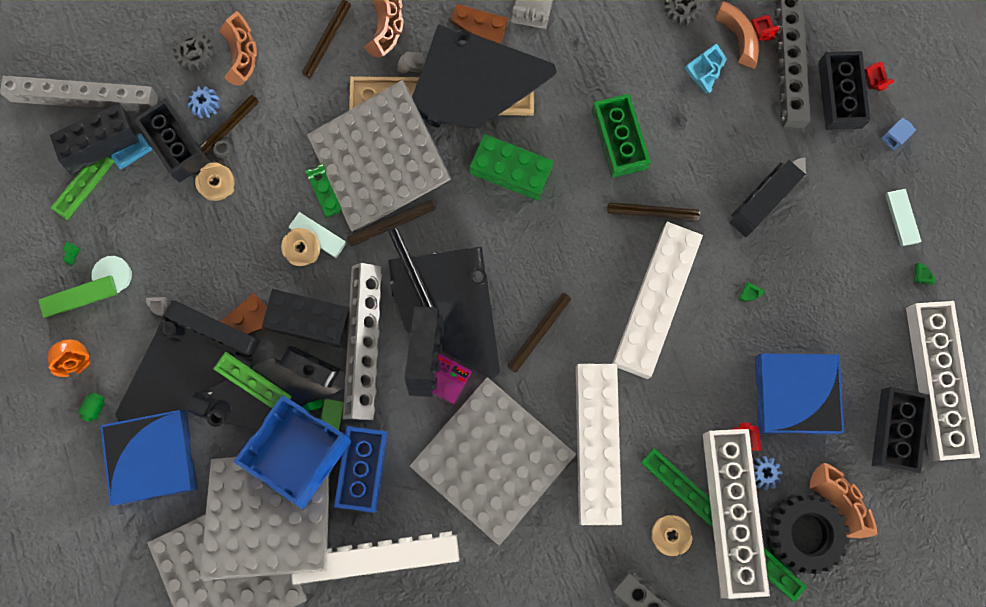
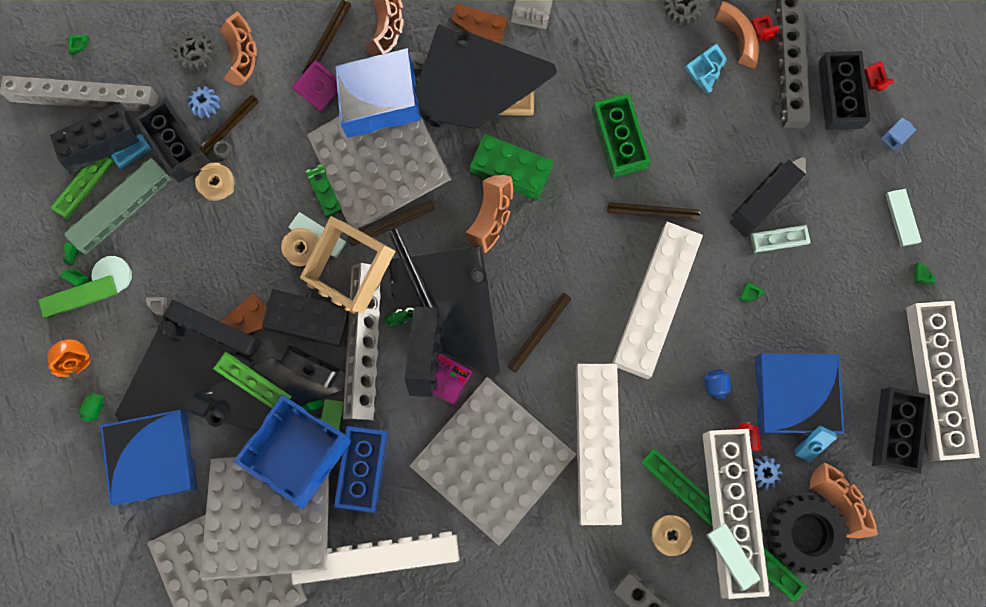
(75, 277): none -> green tile
(77, 43): none -> green tile
(117, 206): none -> sand green brick
(316, 86): none -> magenta plate
(322, 253): none -> tan window
(377, 93): none -> tile
(399, 317): none -> green pin
(493, 212): none -> nougat brick
(717, 383): none -> blue head
(733, 557): none -> light aqua tile
(780, 238): none -> light aqua tile
(815, 444): none -> dark azure plate

